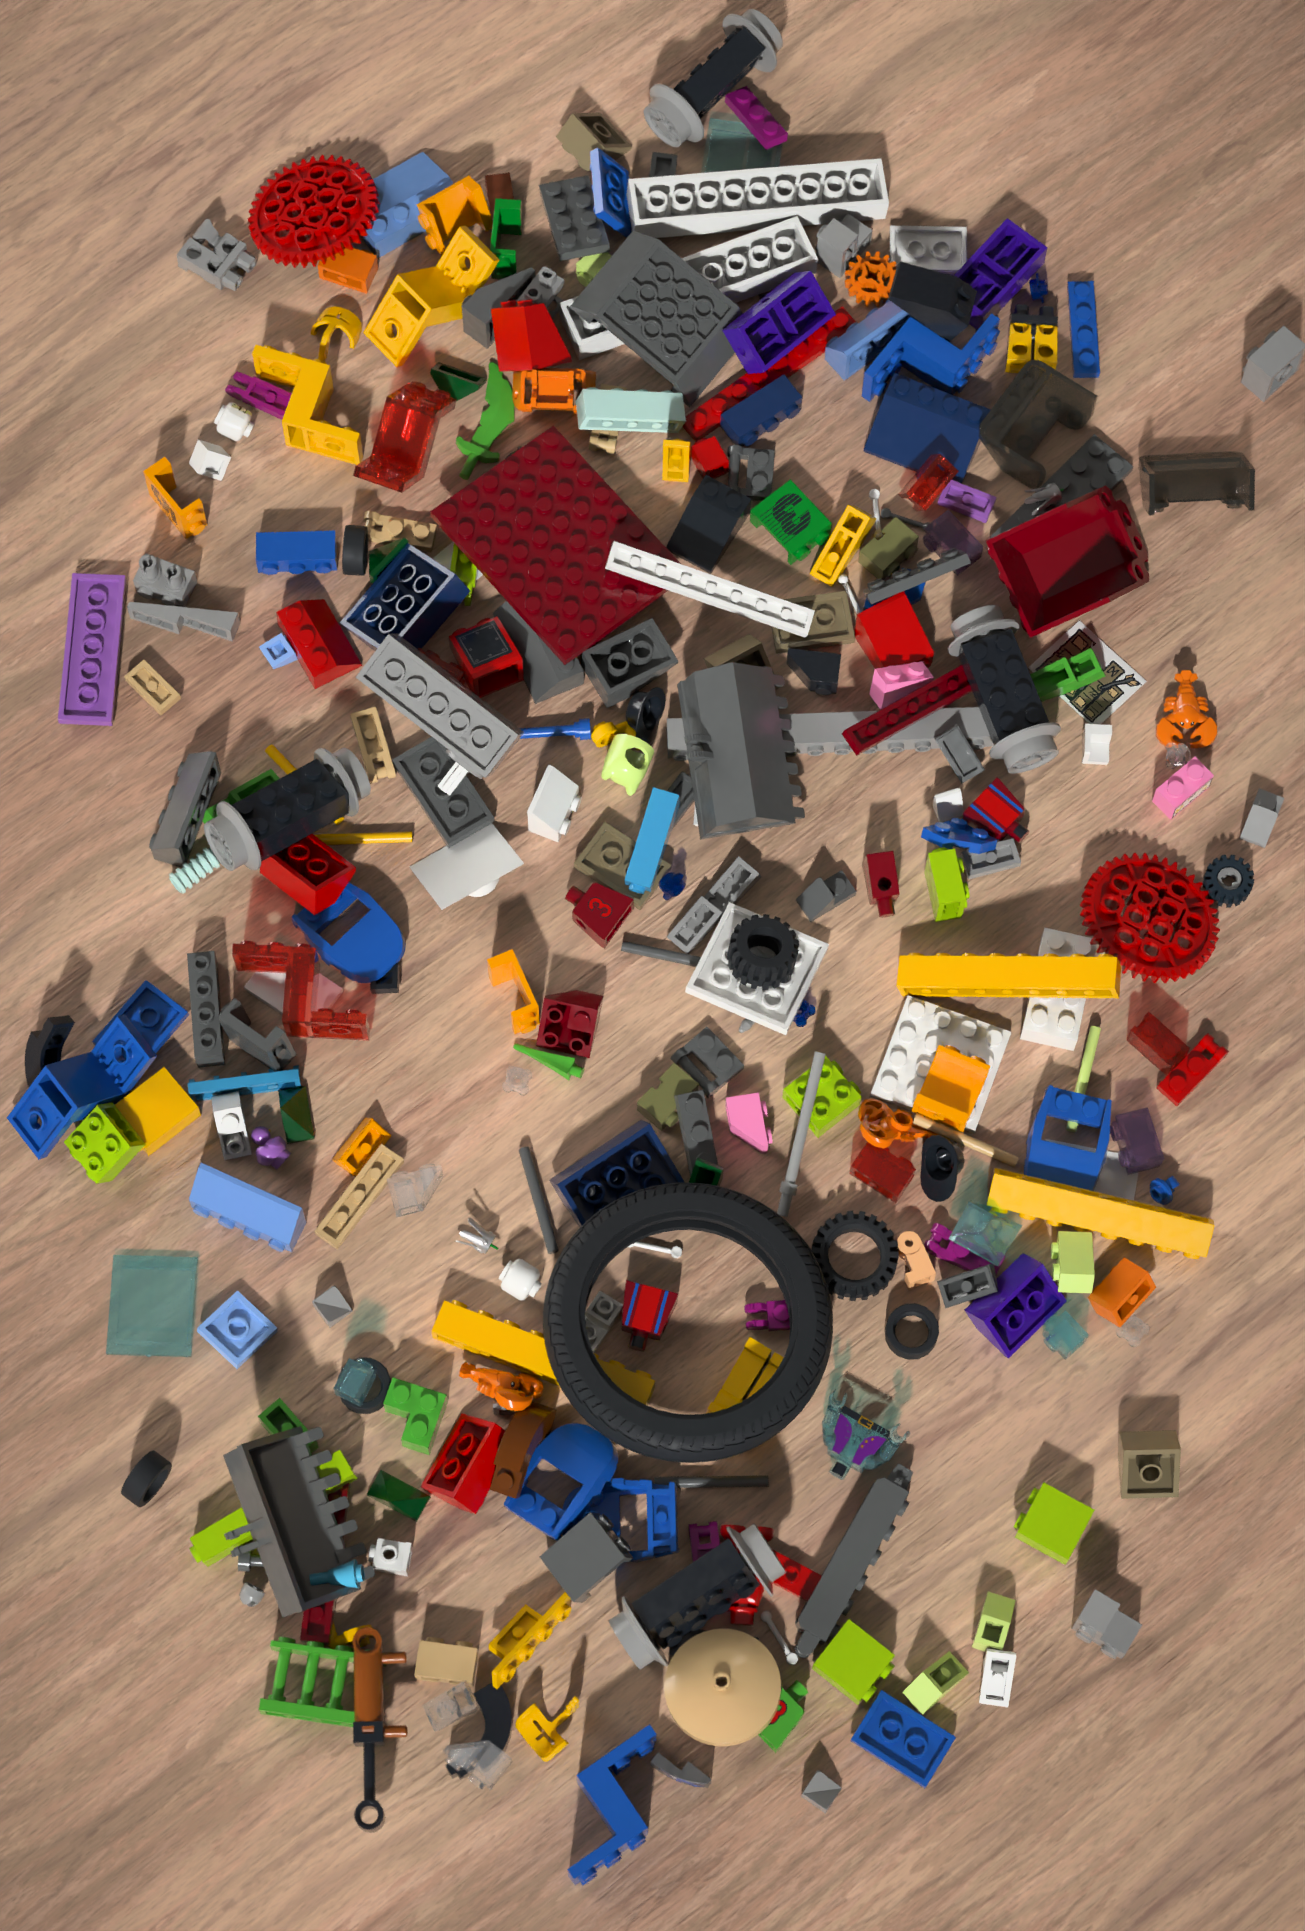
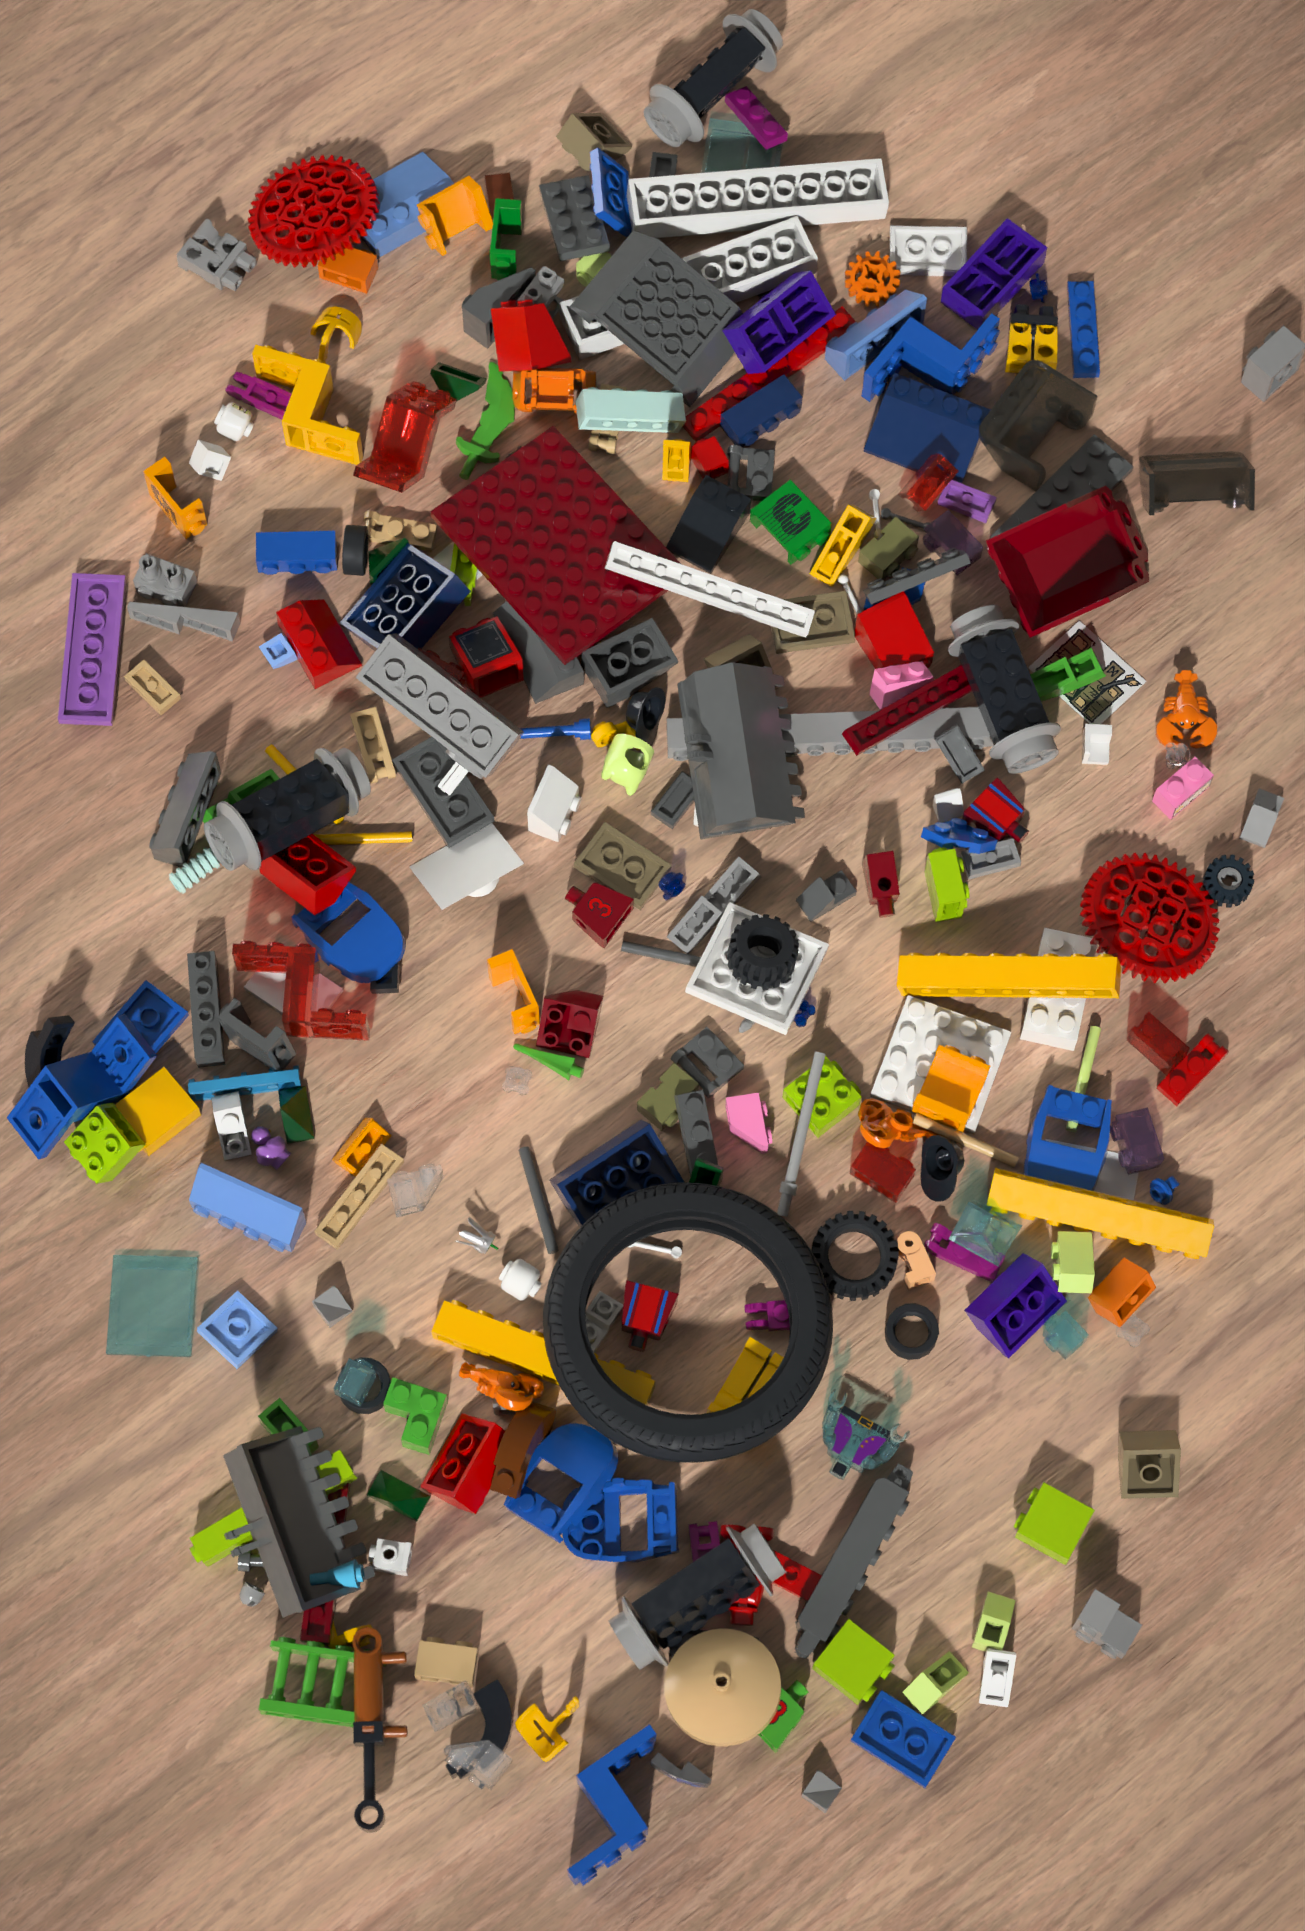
(146, 1478): black tyre -> none
(430, 296): yellow bracket -> none
(522, 1635): yellow bracket -> none
(586, 1556): dark grey panel -> none
(652, 840): dark azure slope -> none
(714, 1481): dark grey bar -> none
(791, 1658): white hinge -> none
(815, 669): black slope -> none
(841, 243): light grey brick -> none
(933, 299): black slope -> none
(968, 1285): dark grey slope -> none
(1050, 493): flat silver piece -> none

